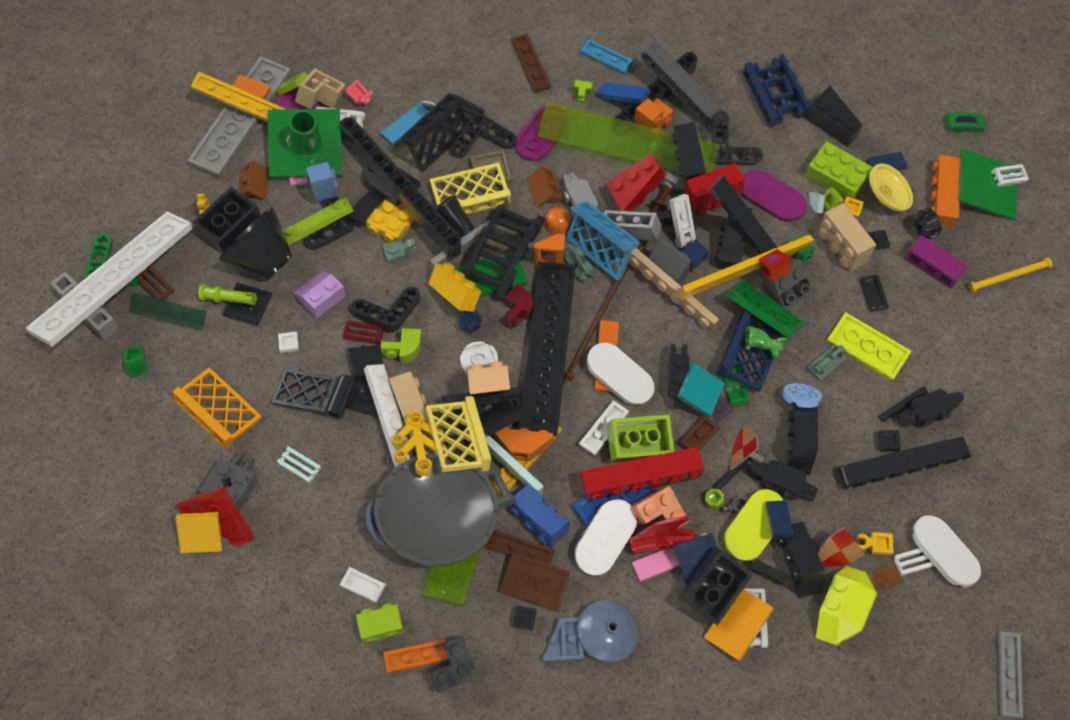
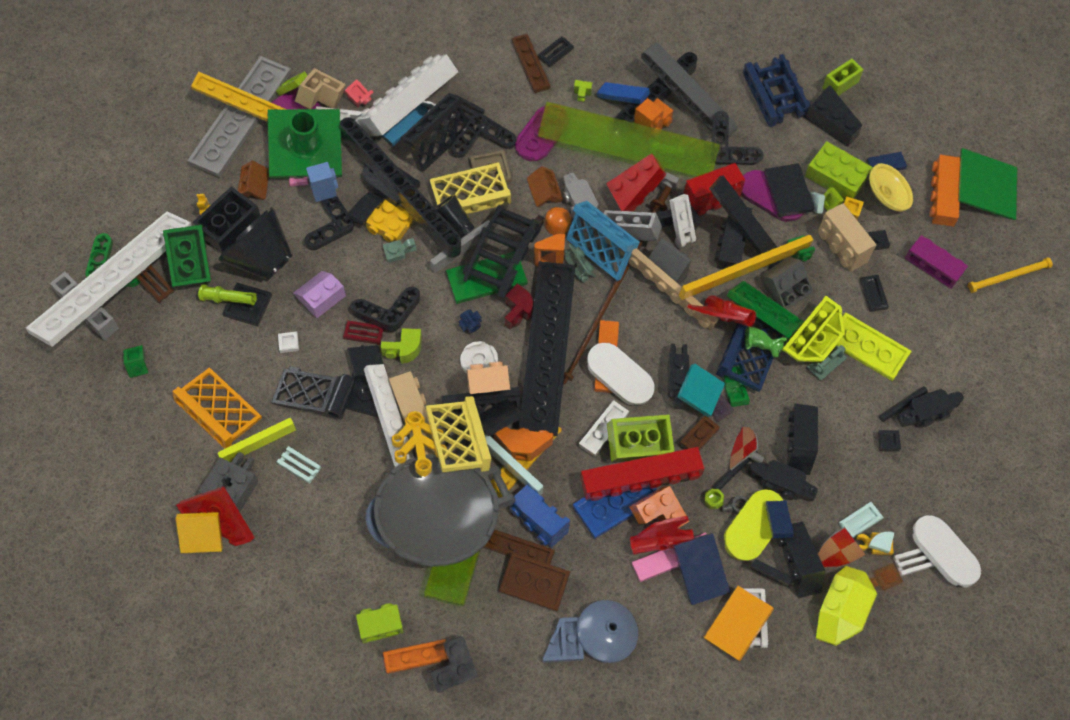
(168, 311): clear green tile -> none
(187, 255): none -> green brick
(251, 86): orange tile -> none
(258, 440): none -> neon yellow tile
(317, 221): lime plate -> none
(362, 585): white tile -> none
(407, 95): none -> white brick
(454, 287): yellow brick -> none
(524, 618): black plate -> none
(567, 44): none -> black tile
(605, 537): white tile -> none
(606, 56): dark azure tile -> none
(688, 151): black wedge -> none
(696, 253): dark blue brick -> none
(715, 585): black brick -> none
(726, 311): none -> red pin
(775, 265): red brick -> none
(788, 190): none -> black tile
(802, 394): light blue tile -> none
(818, 333): none -> neon yellow wedge
(844, 77): none -> lime brick
(861, 519): none -> light aqua tile
(882, 542): none -> light aqua tile
(903, 462): black beam -> none
(927, 223): black gear -> none
(965, 120): green slope -> none
(997, 171): white tile -> none
(1010, 675): light grey tile -> none

